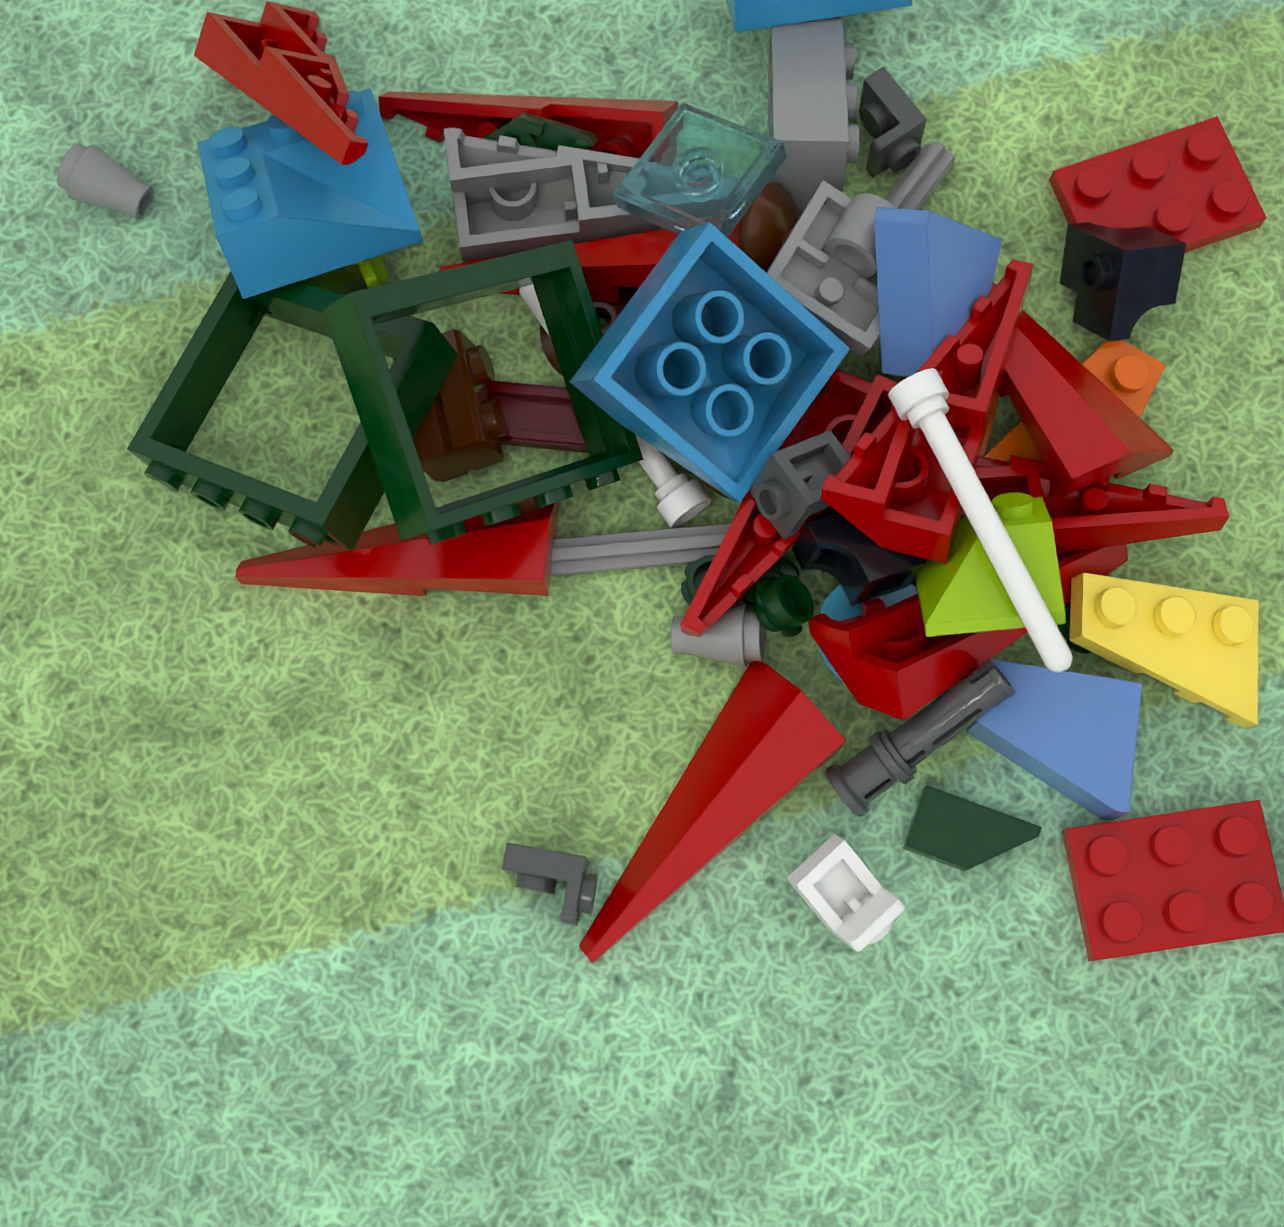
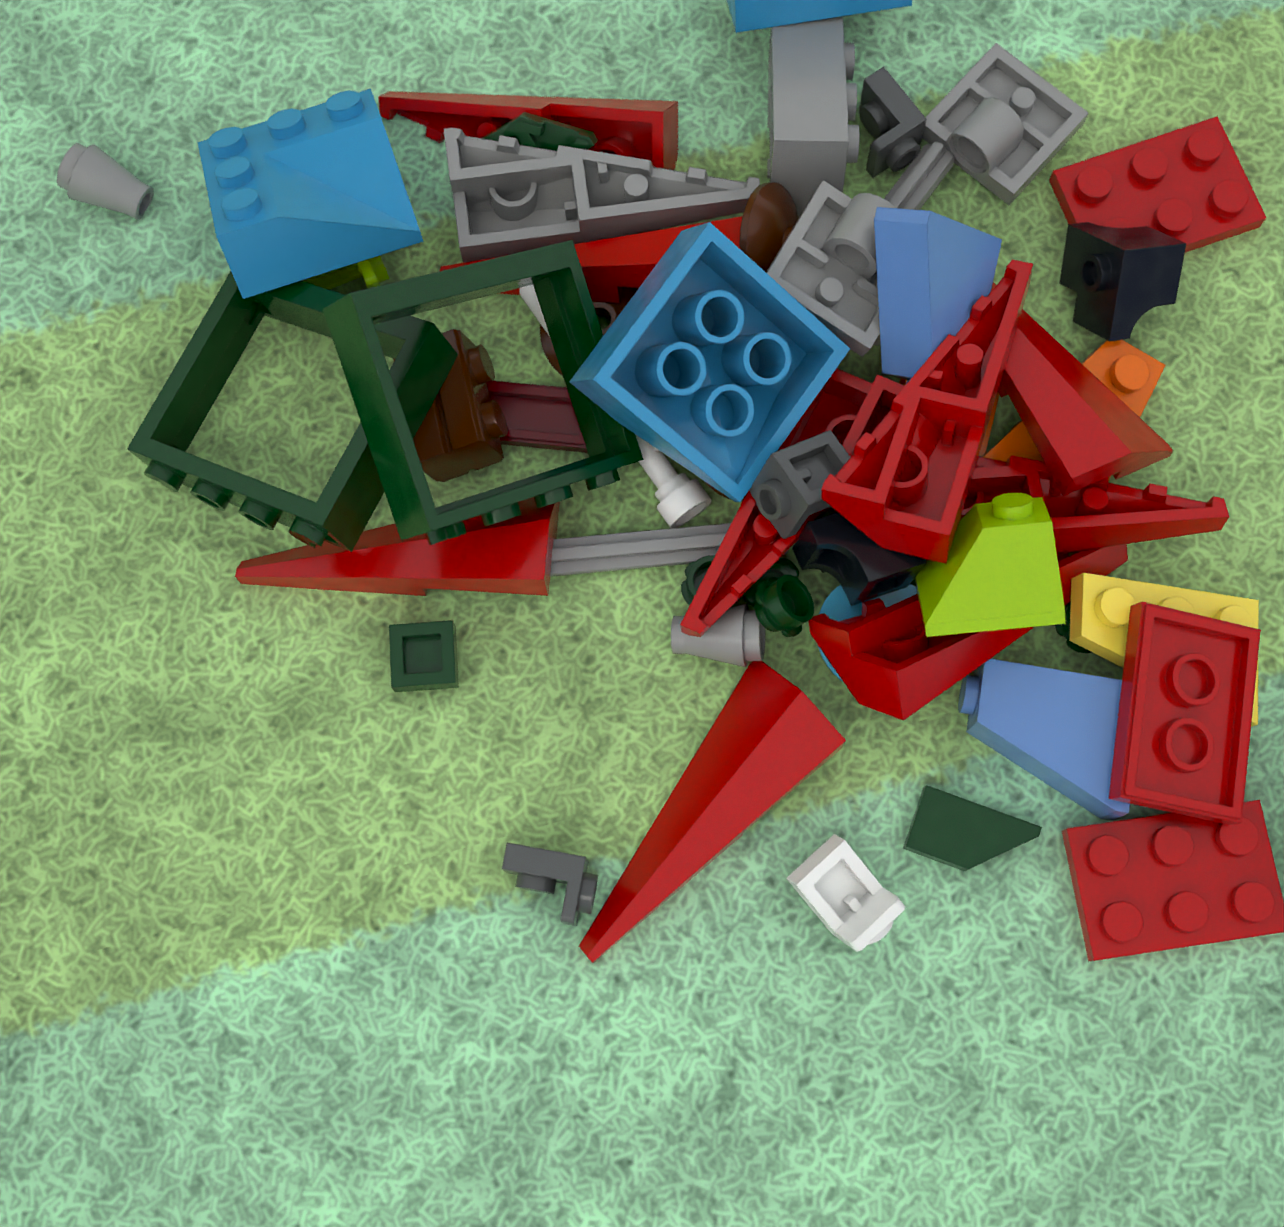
(287, 73): red wedge -> none
(423, 656): none -> dark green plate
(699, 172): clear light blue plate -> none
(895, 754): dark grey pin -> none
(923, 403): white piece -> none
(1003, 123): none -> light grey plate
(1185, 714): none -> red tile

